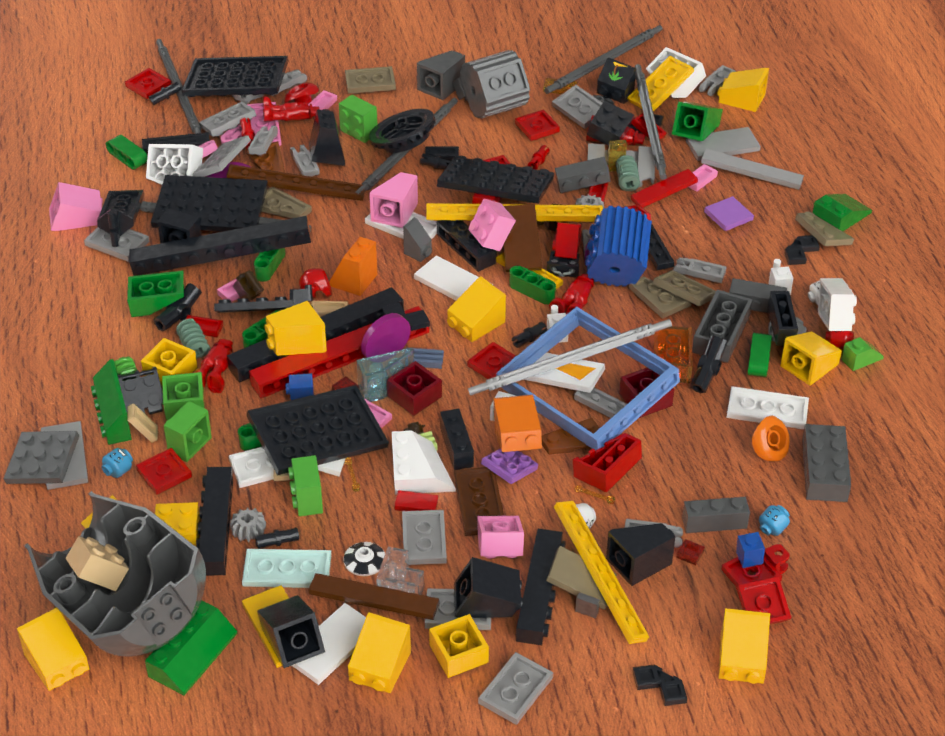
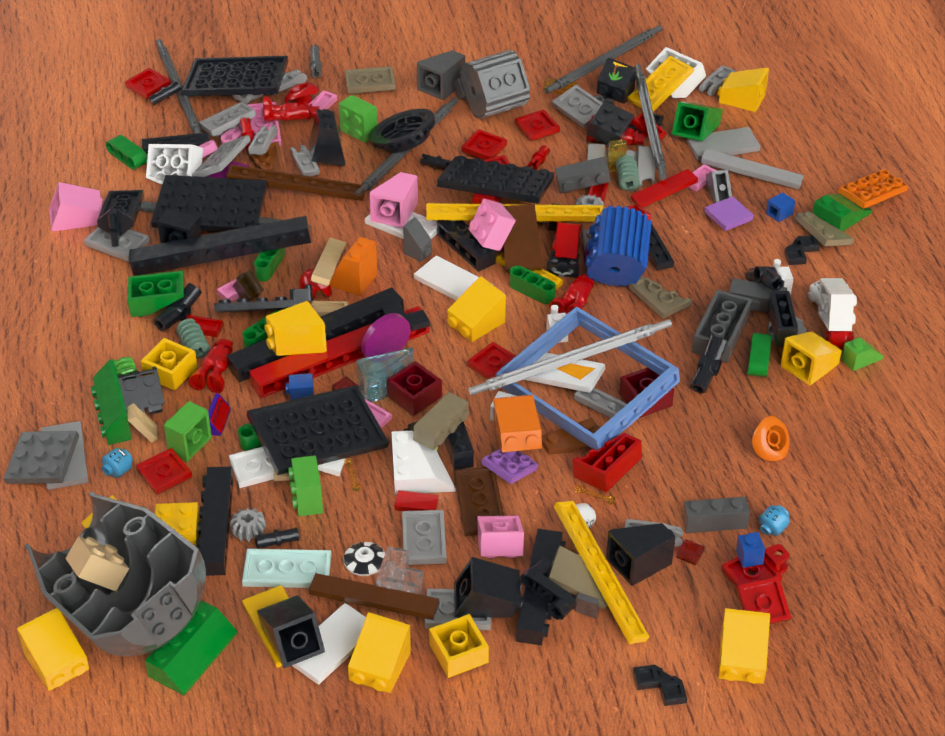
(180, 389): bright green brick -> none
(218, 414): none -> slope
(284, 205): dark tan wing -> none
(315, 64): none -> dark grey pin
(328, 261): none -> tan tile
(429, 357): sand blue tile -> none
(441, 421): none -> dark tan brick
(445, 152): black tile -> none
(484, 145): none -> red plate
(515, 688): light grey plate -> none
(529, 334): black pin -> none
(559, 600): none -> black beam
(675, 347): clear orange brick -> none
(685, 287): dark tan tile -> none
(700, 269): light grey hinge -> none
(719, 185): none -> dark grey slope
(757, 404): white tile -> none
(767, 276): none -> black piece
(780, 207): none -> blue brick
(826, 463): dark grey brick -> none
(873, 188): none -> orange tile

